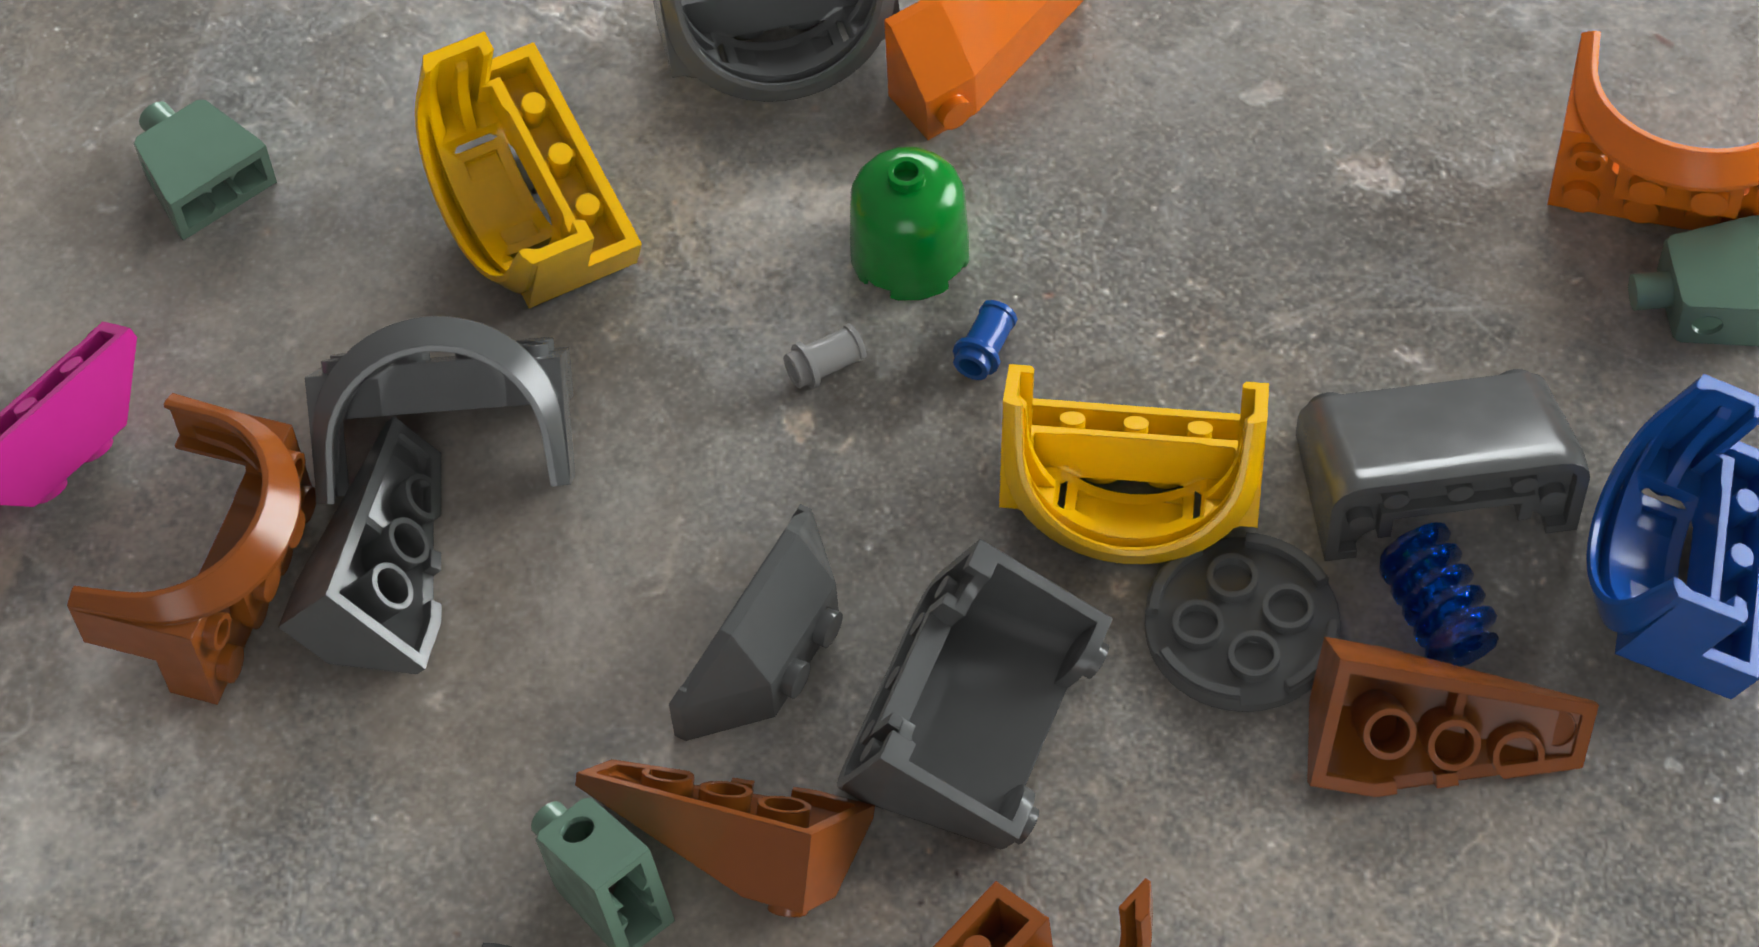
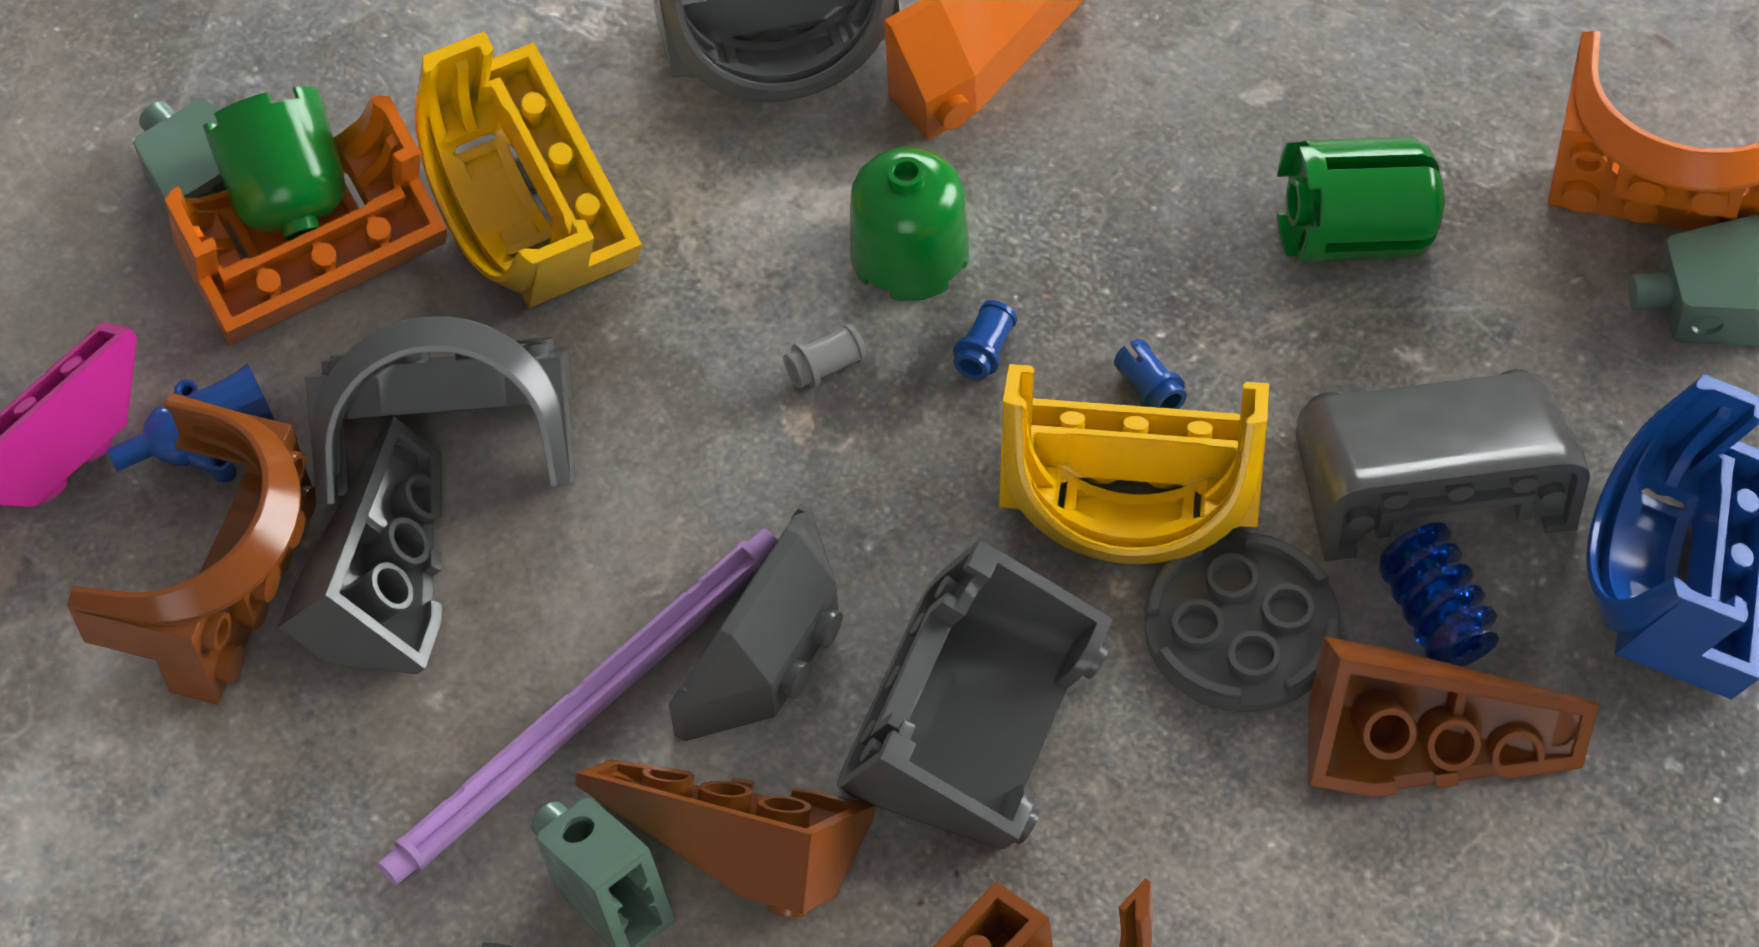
(158, 439): none -> blue piece
(278, 161): none -> green cylinder
(341, 253): none -> orange piece
(575, 710): none -> lavender piece
(1150, 377): none -> blue pin
(1360, 199): none -> green cylinder

